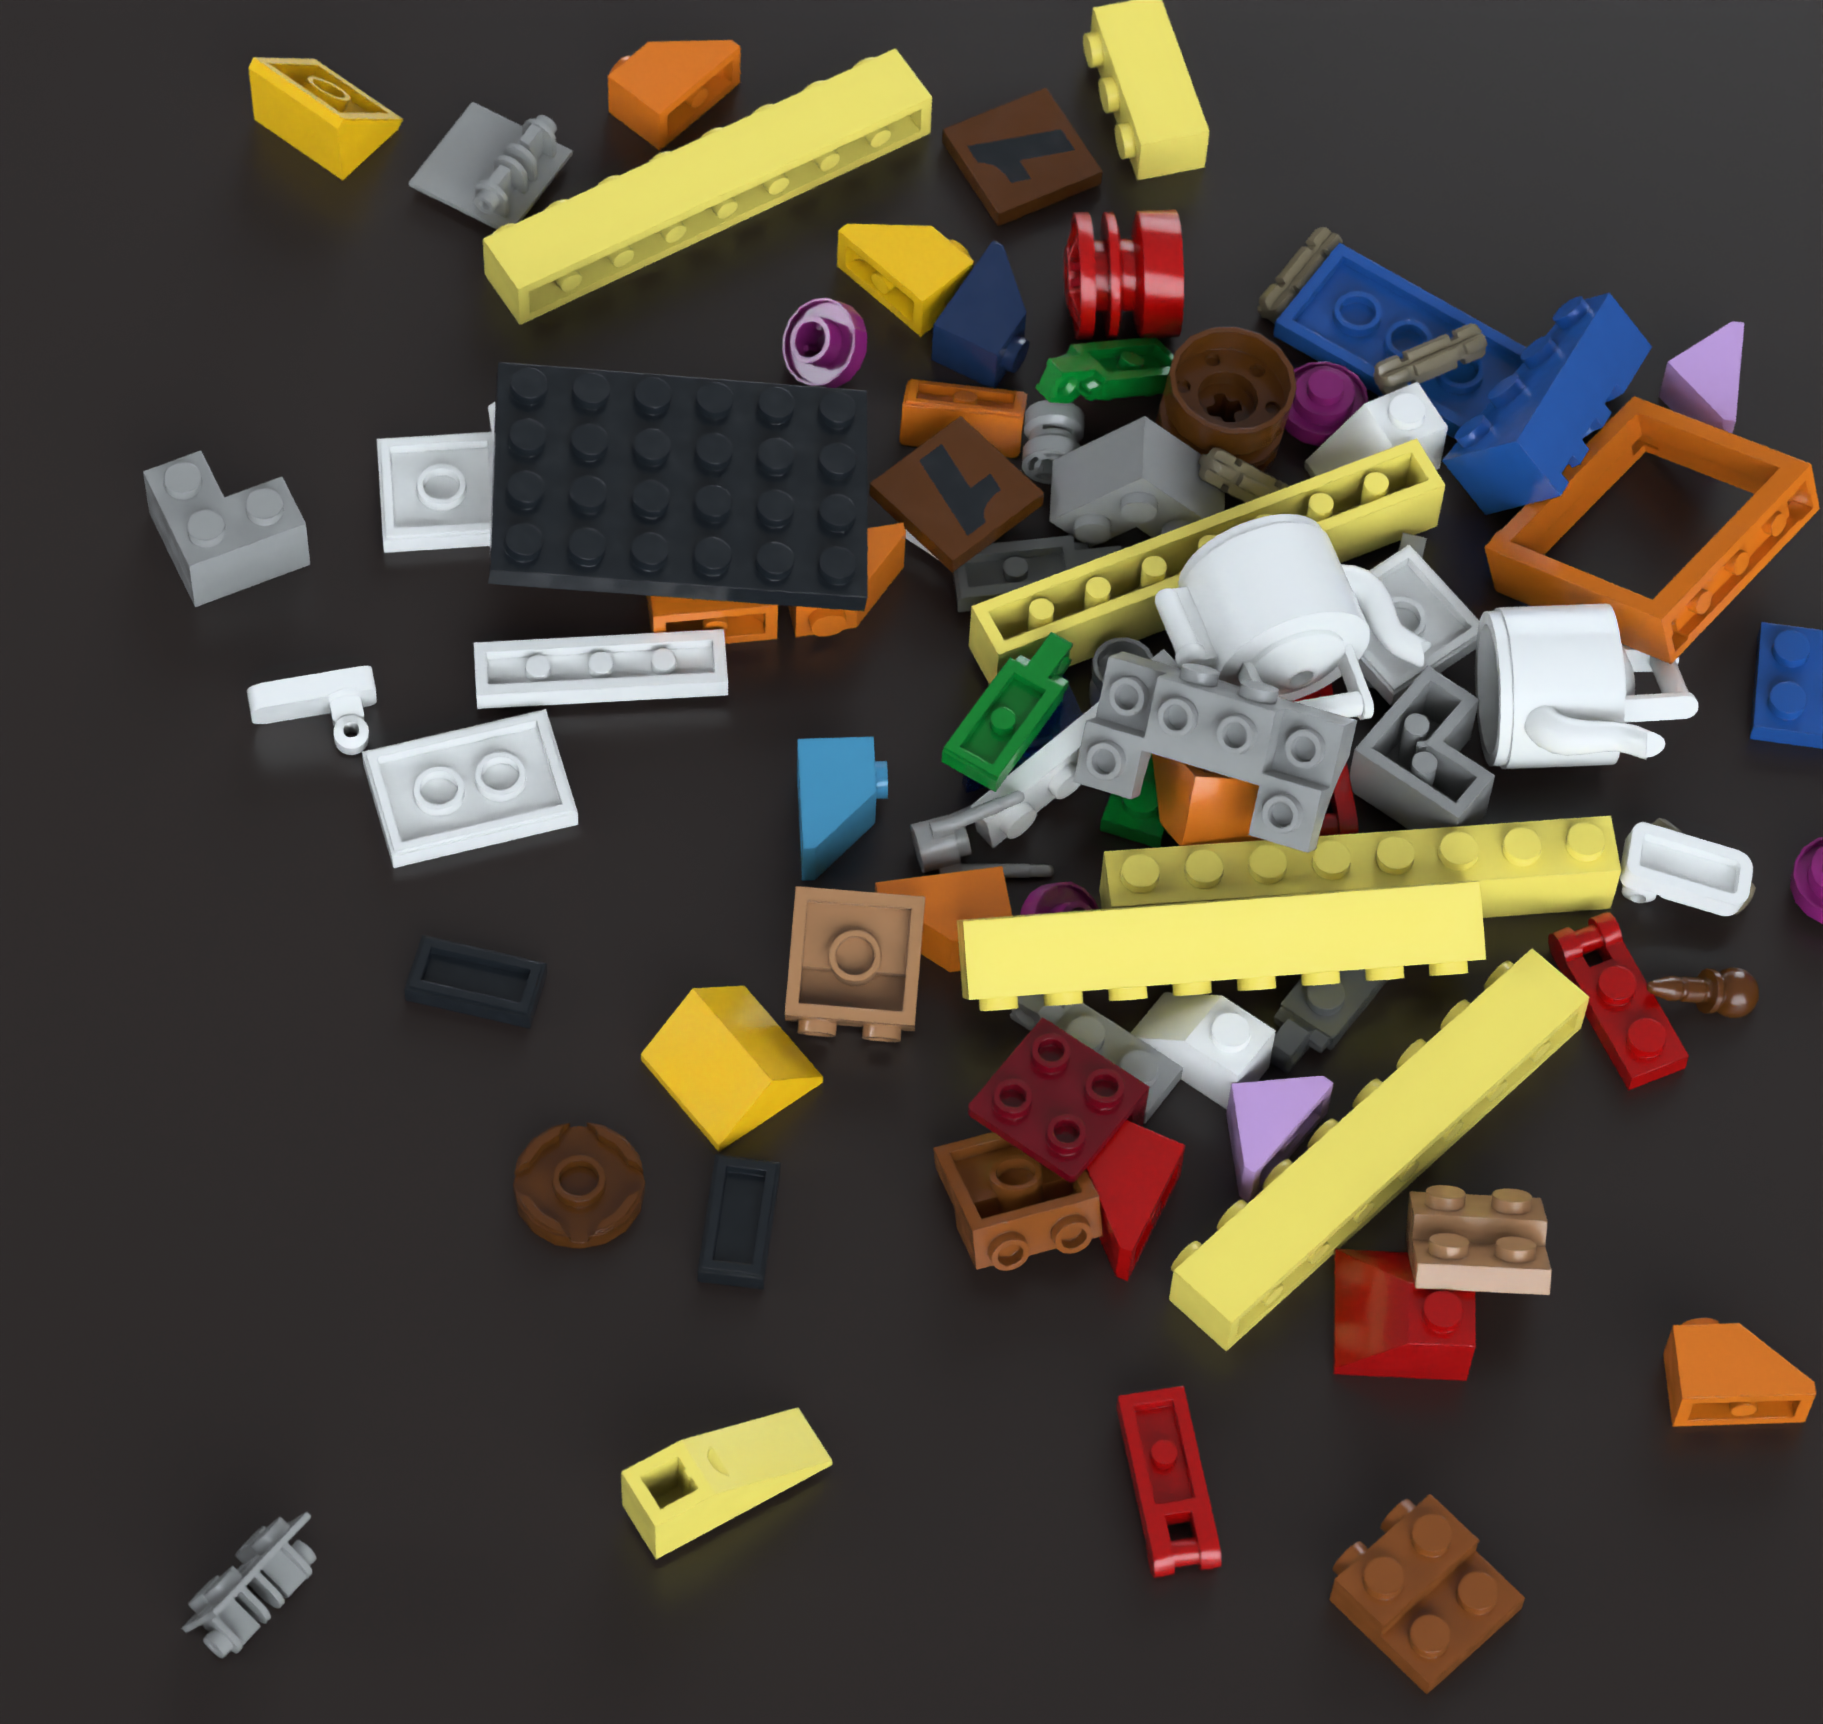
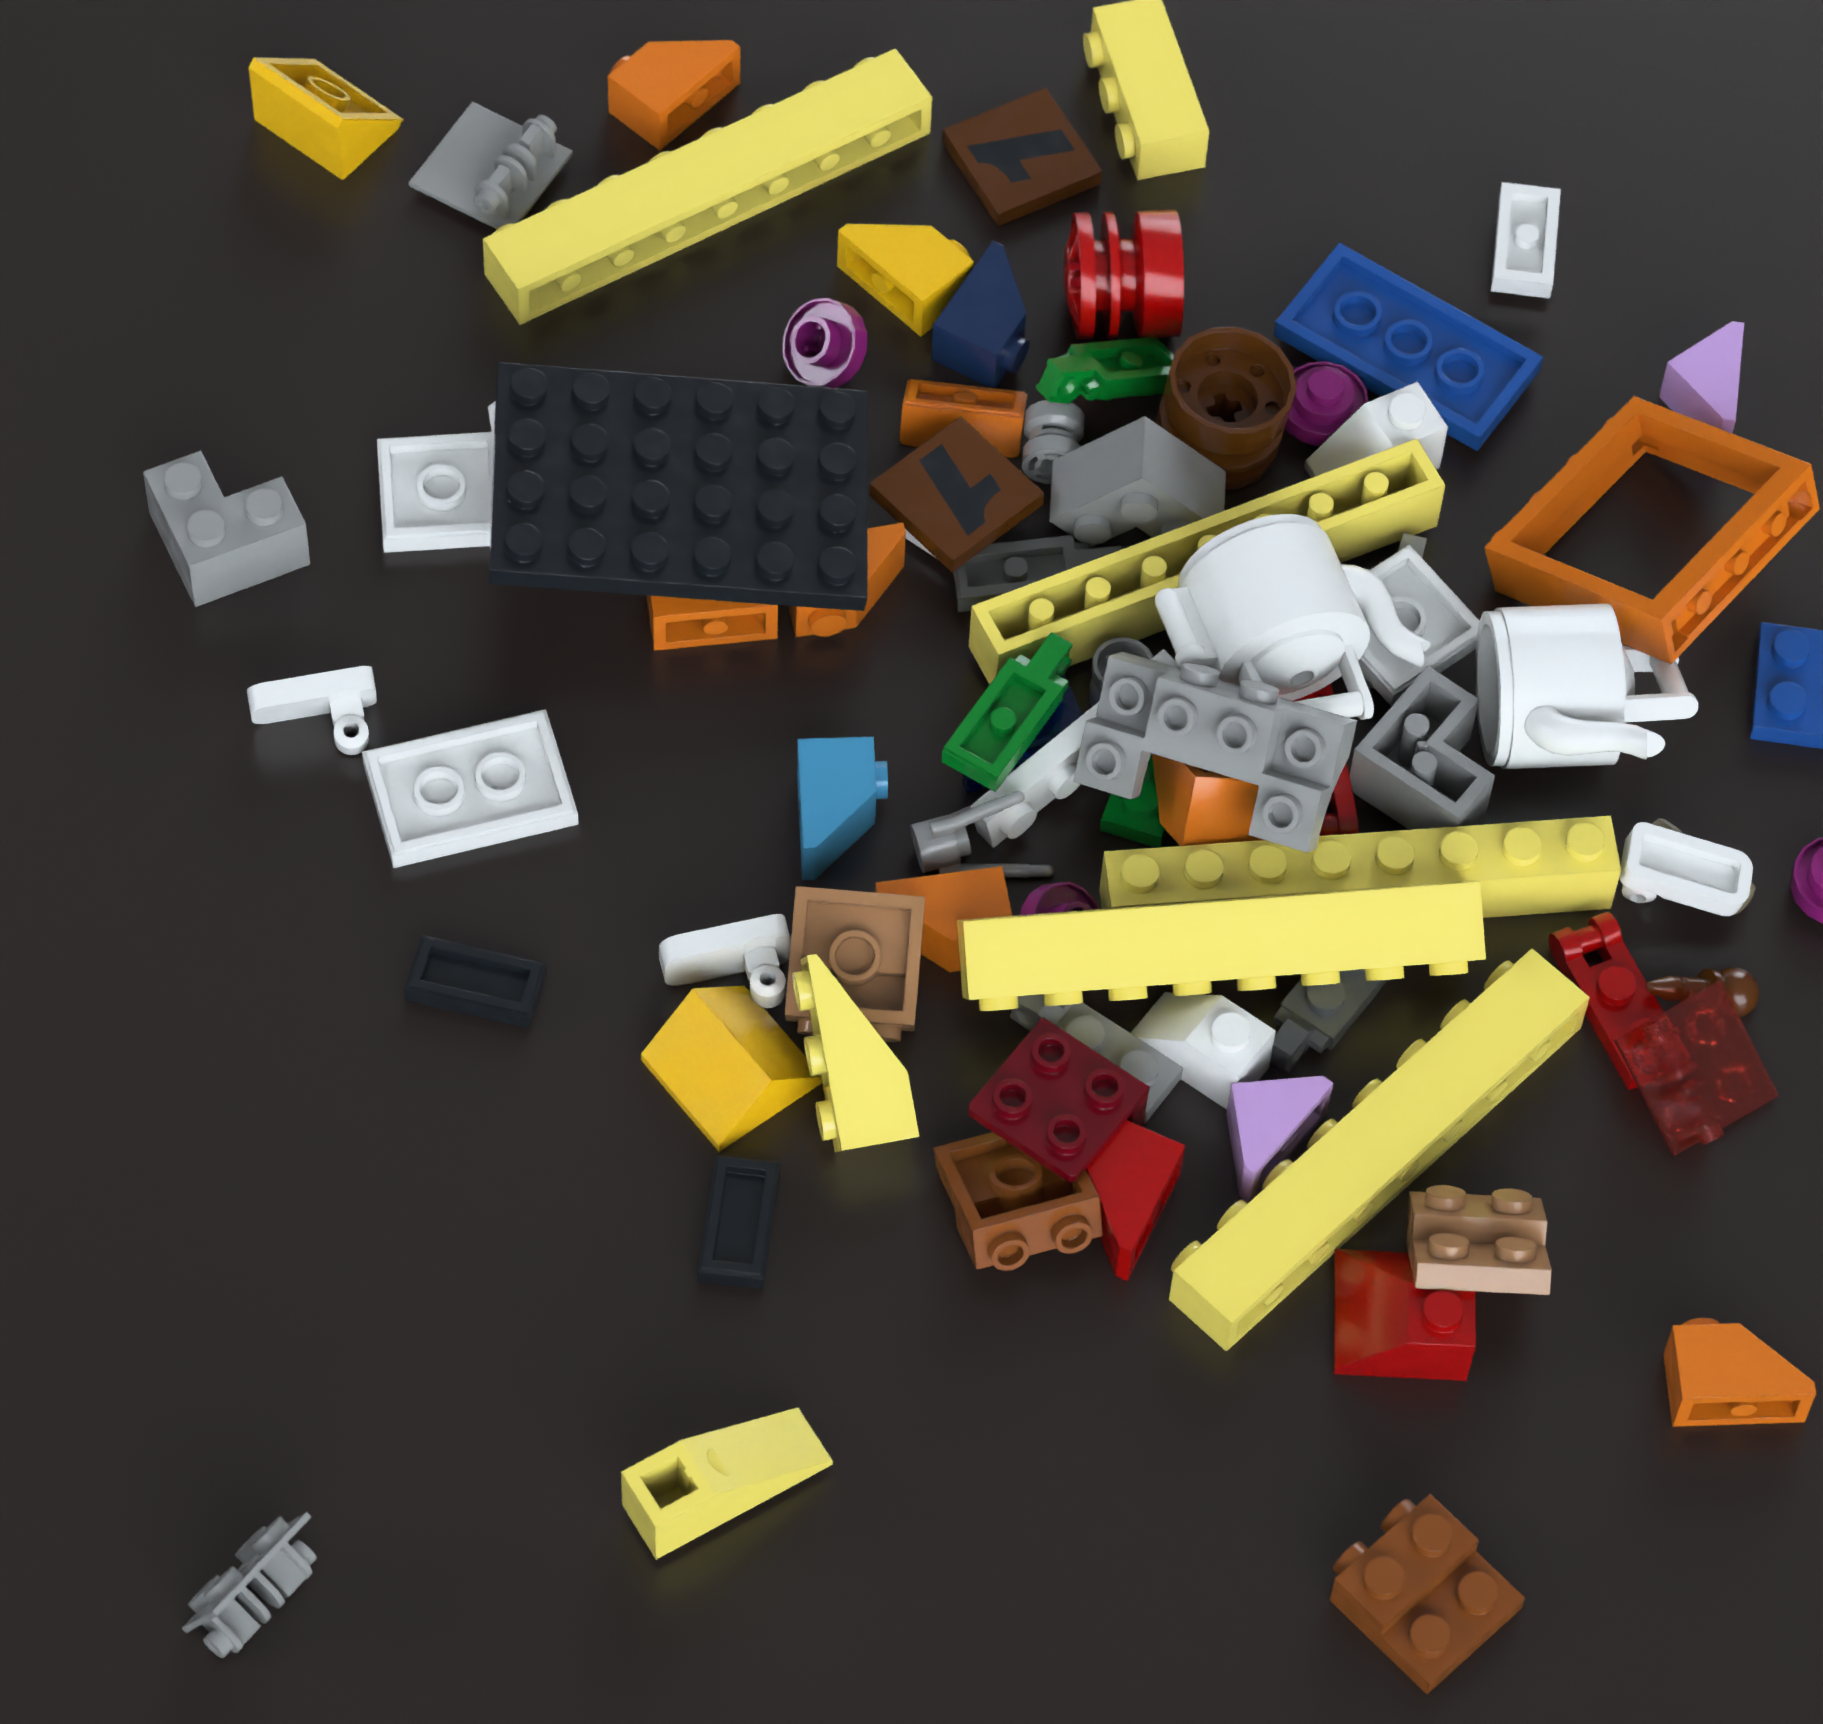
(579, 1185): reddish brown tile -> none
(600, 668): white plate -> none
(731, 949): none -> white piece
(861, 1077): none -> light yellow slope
(1168, 1479): red plate -> none
(1236, 476): dark tan axle -> none
(1297, 273): dark tan axle -> none
(1430, 359): dark tan axle -> none
(1525, 240): none -> white plate
(1548, 406): blue wedge -> none
(1696, 1068): none -> clear red hinge

